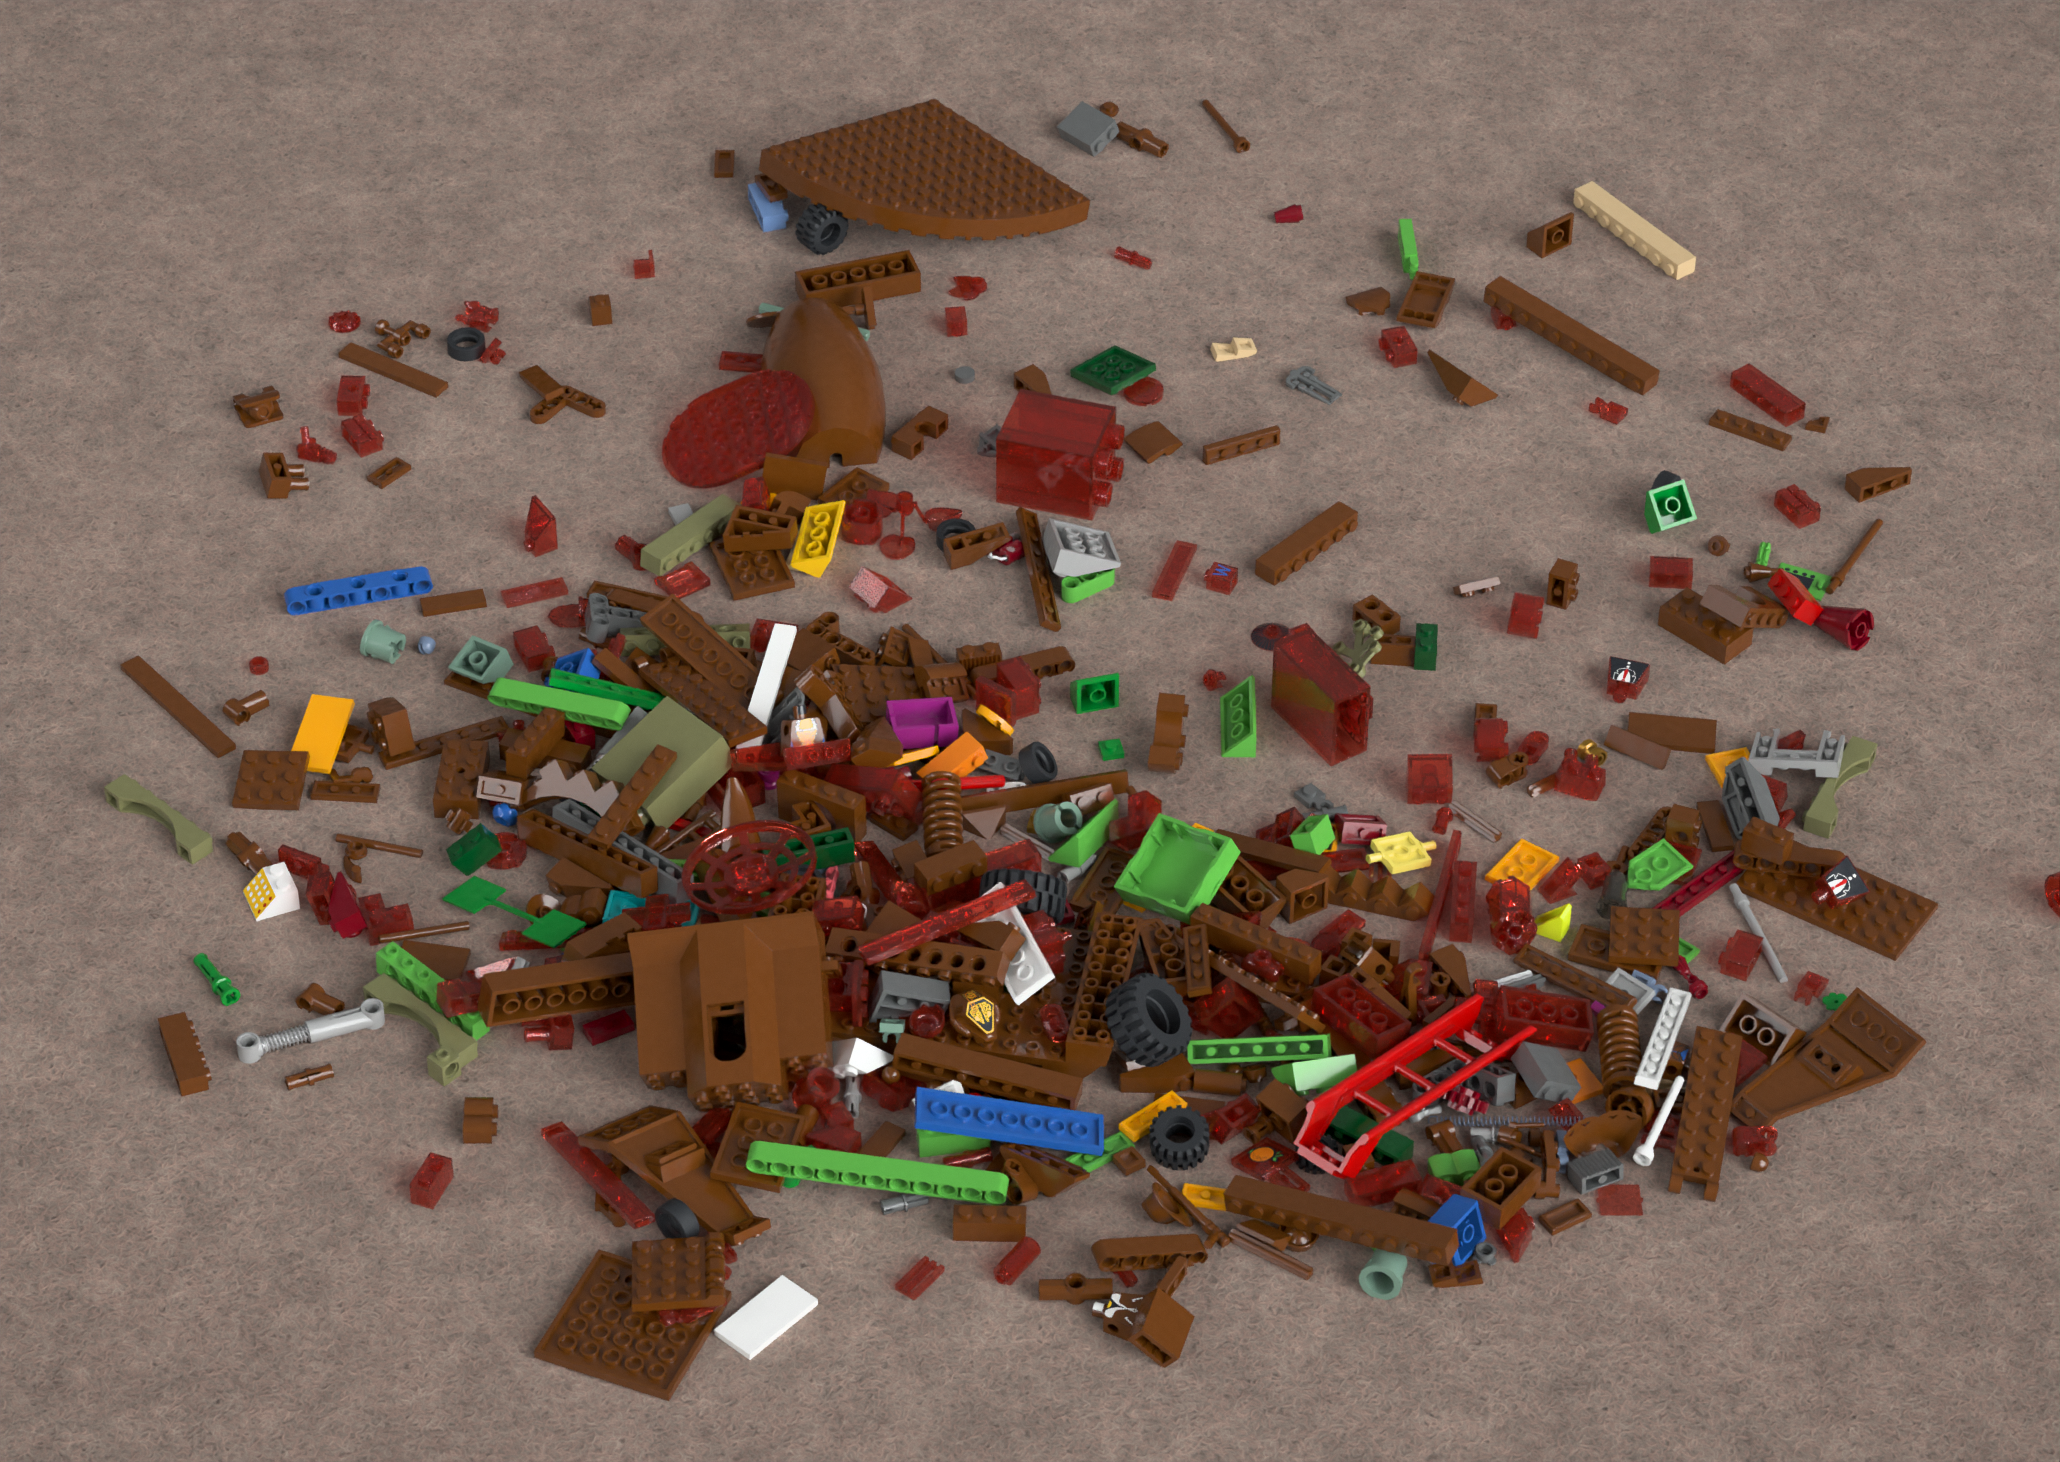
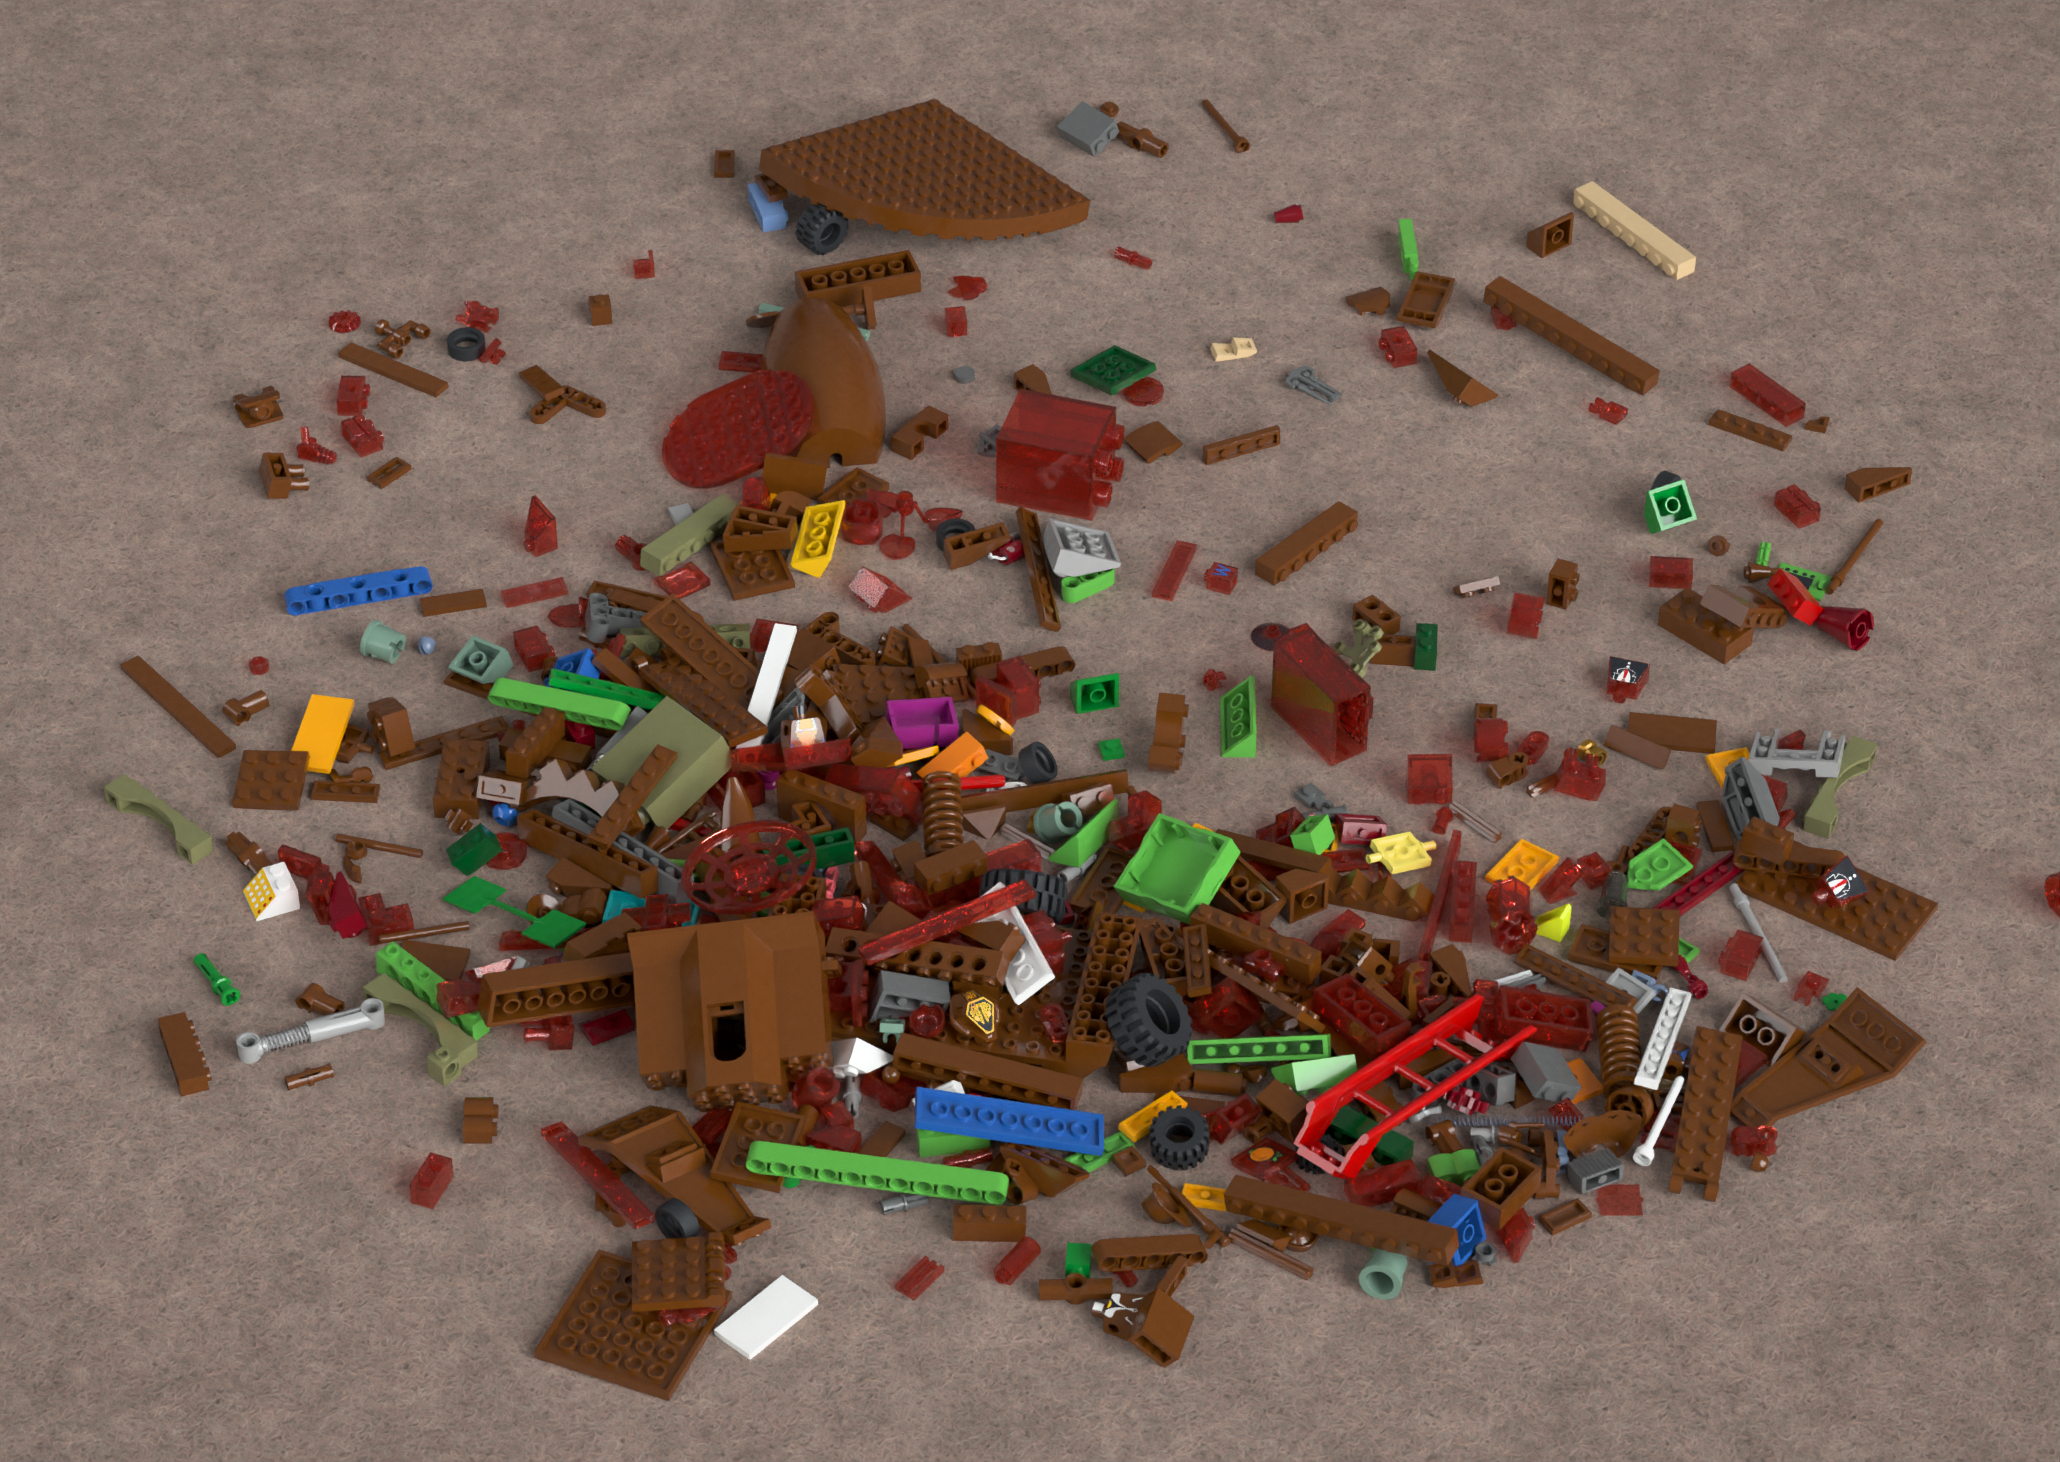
(1078, 1259): none -> green brick

